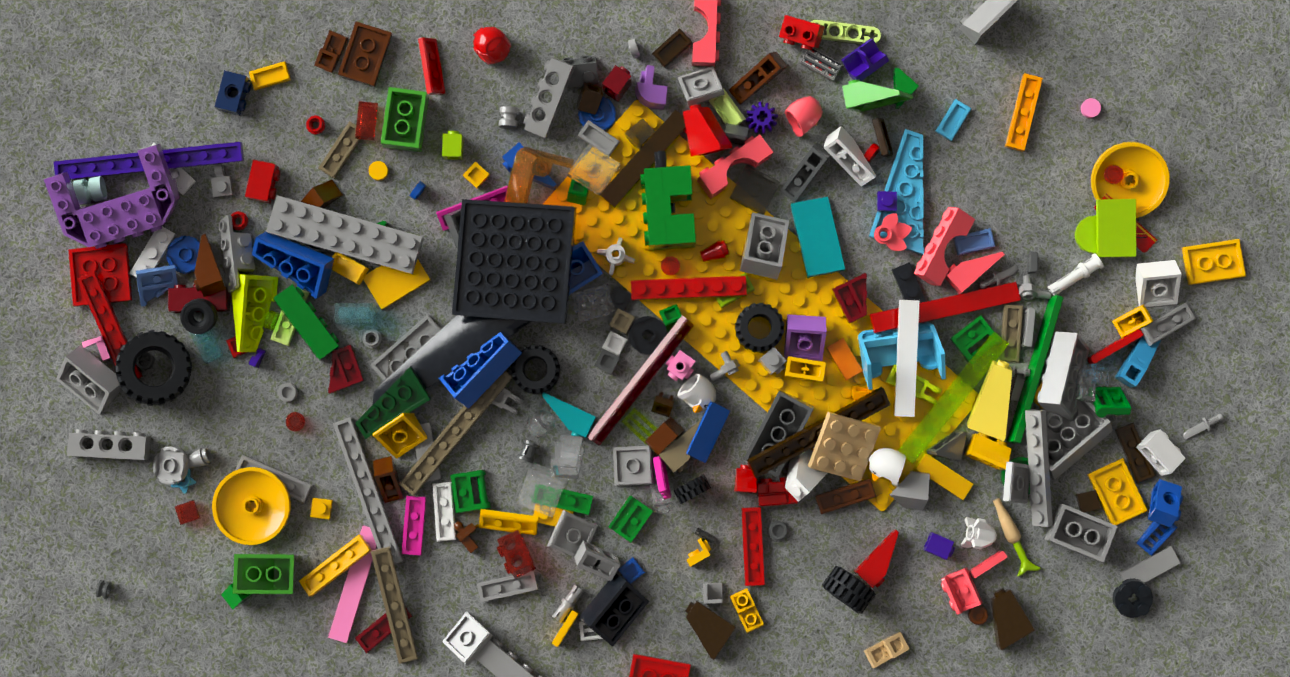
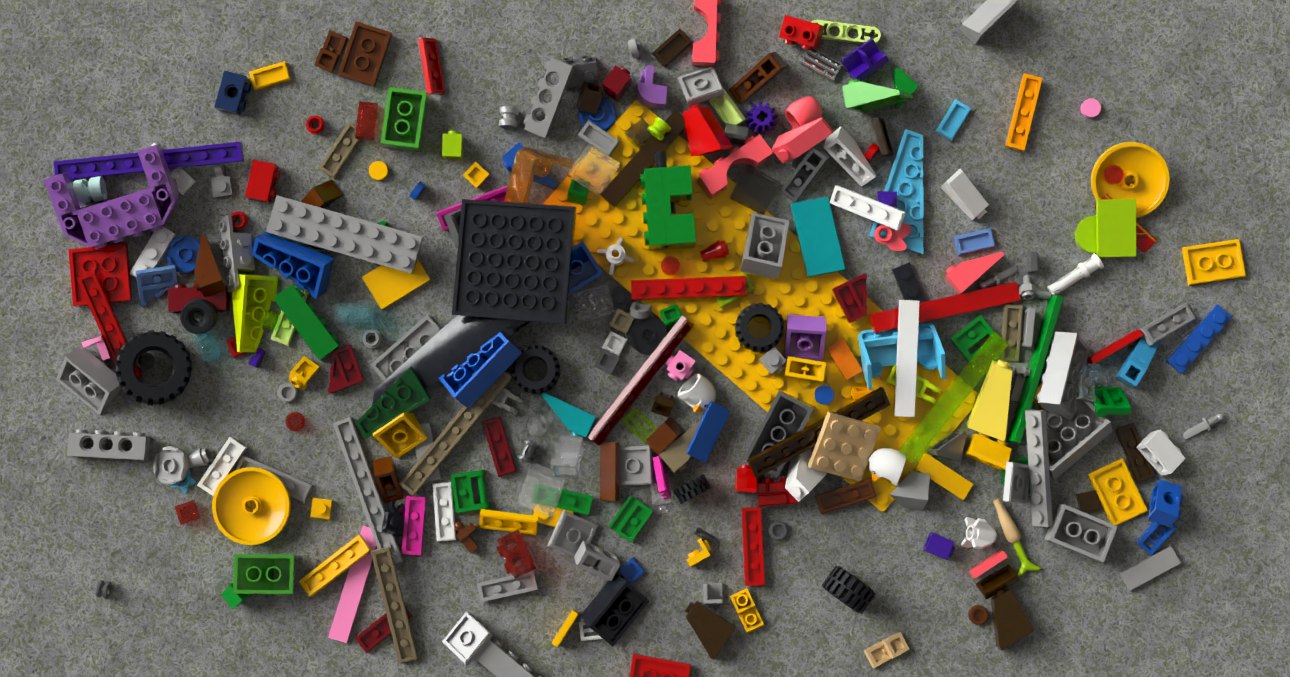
(222, 465): none -> white plate
(303, 373): none -> yellow bracket
(349, 268): yellow tile -> none
(392, 521): none -> black plate
(491, 45): red helmet -> none
(499, 446): none -> dark red tile
(568, 603): light grey pin -> none
(609, 471): none -> reddish brown tile
(640, 310): none -> light grey tile
(659, 128): none -> lime wheel
(729, 367): light grey piece -> none
(799, 140): none -> coral slope
(824, 394): none -> blue tile
(867, 207): none -> white tile
(877, 563): red slope -> none
(932, 265): coral arch -> none
(961, 591): coral bracket -> none
(965, 195): none -> white slope
(997, 581): none -> dark brown tile
(1132, 320): yellow slope -> none
(1140, 606): black plate -> none
(1158, 283): white slope -> none
(1198, 339): none -> blue plate

